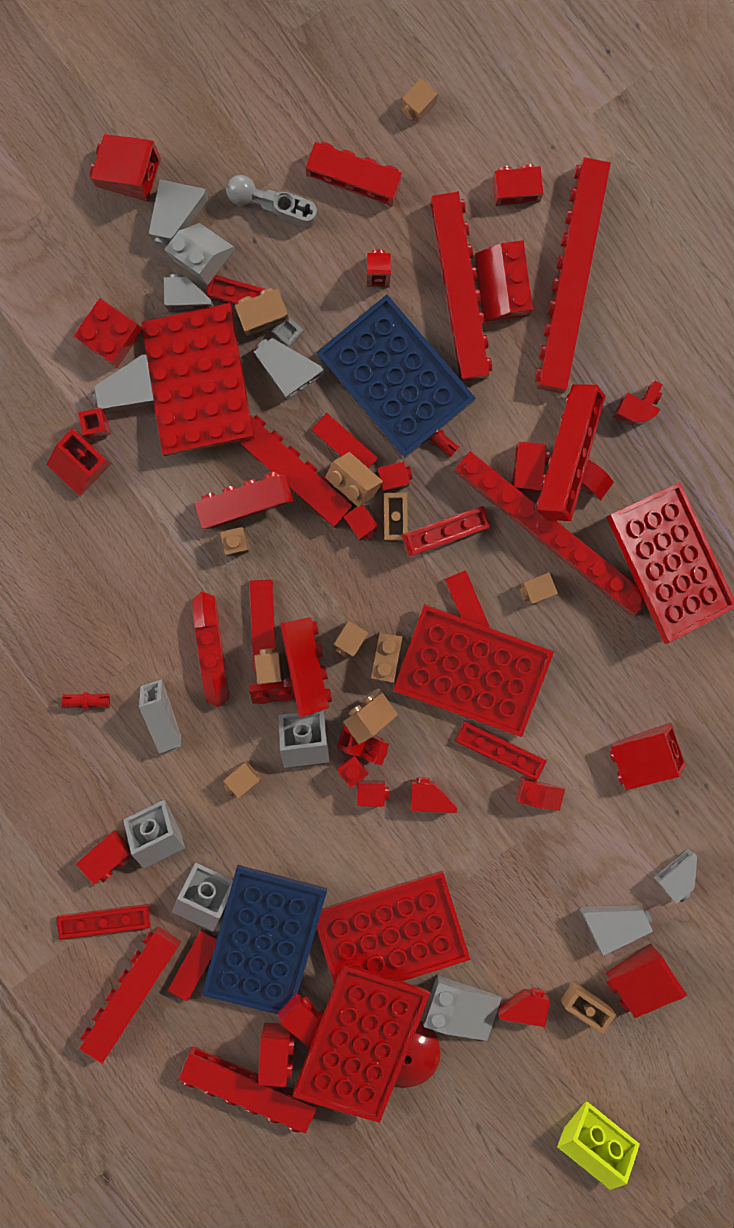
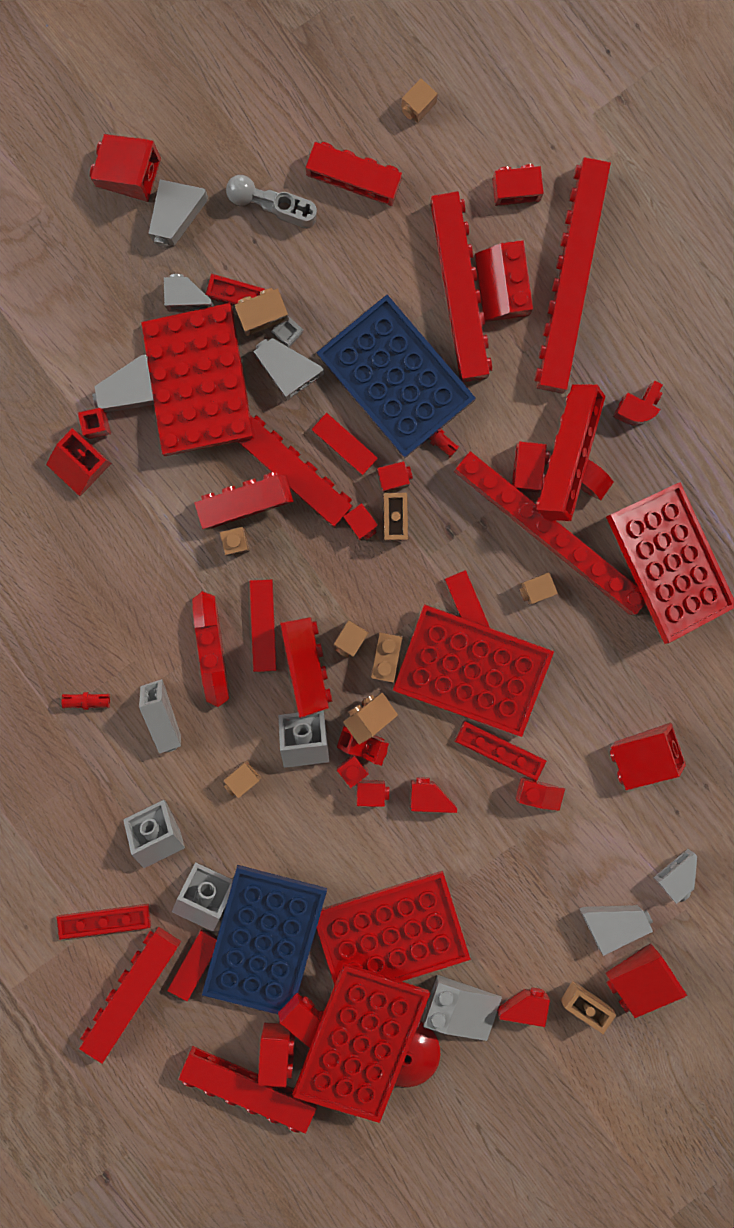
(104, 857): red brick -> none
(108, 333): red brick -> none
(199, 251): light grey slope -> none
(269, 666): medium nougat brick -> none
(271, 692): red plate -> none
(353, 479): medium nougat brick -> none
(378, 268): red slope -> none
(445, 531): red tile -> none
(599, 1146): neon yellow slope -> none

